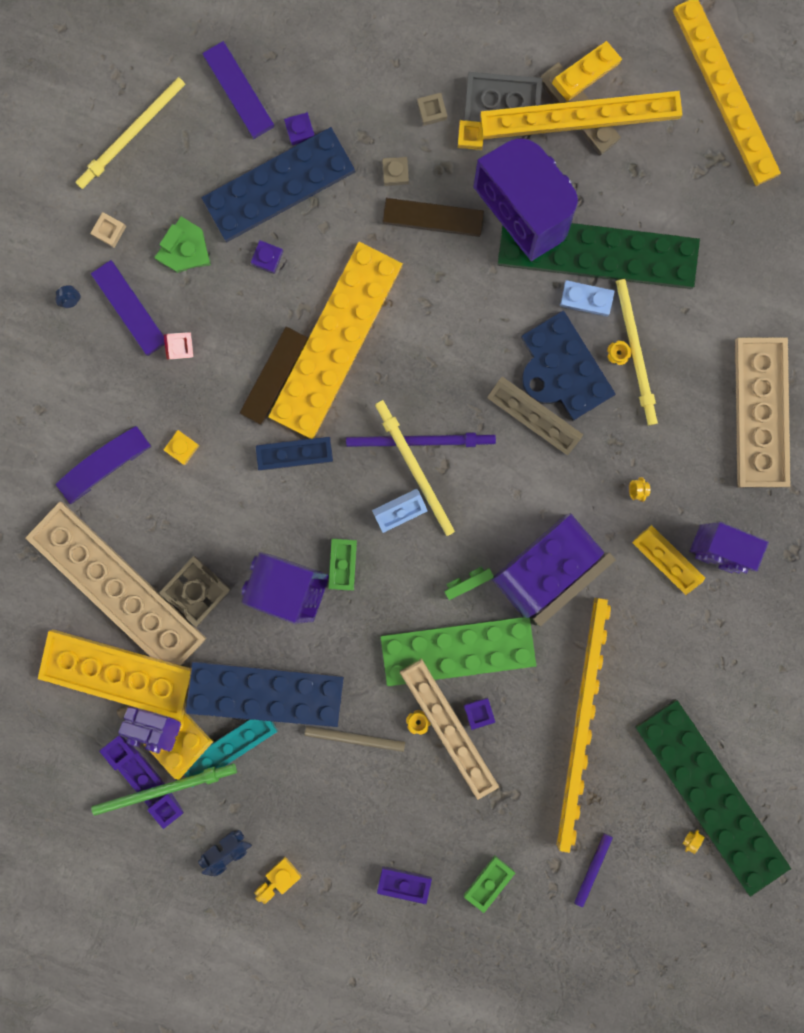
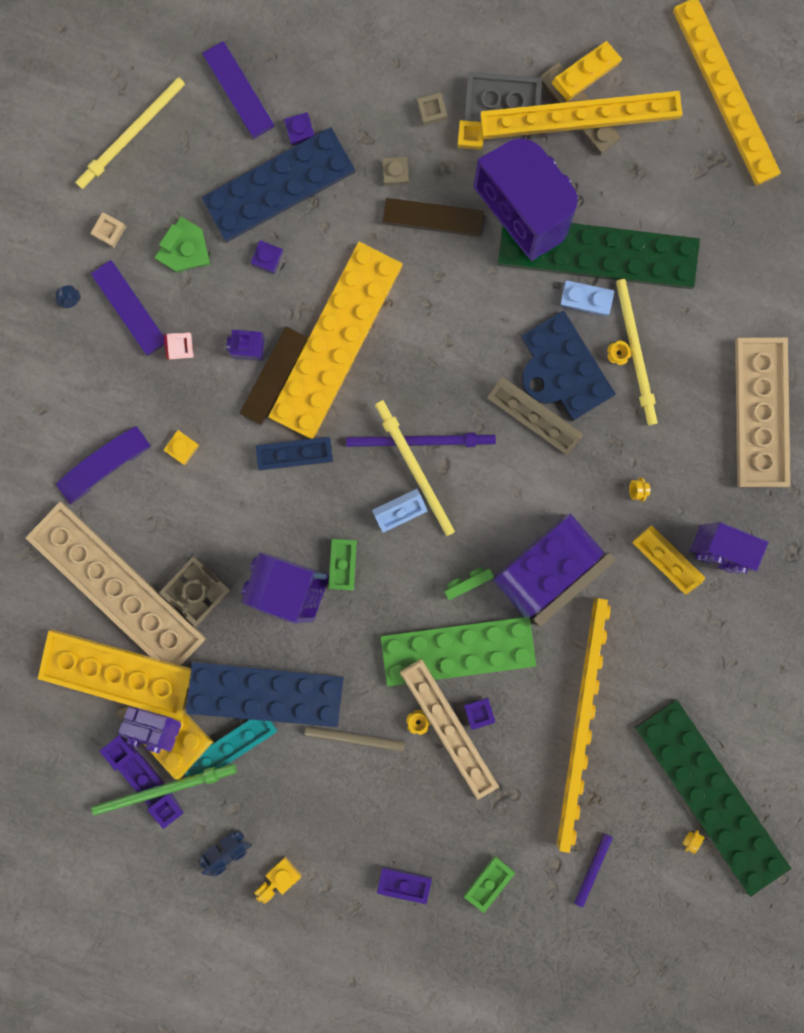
(246, 345): none -> dark purple brick

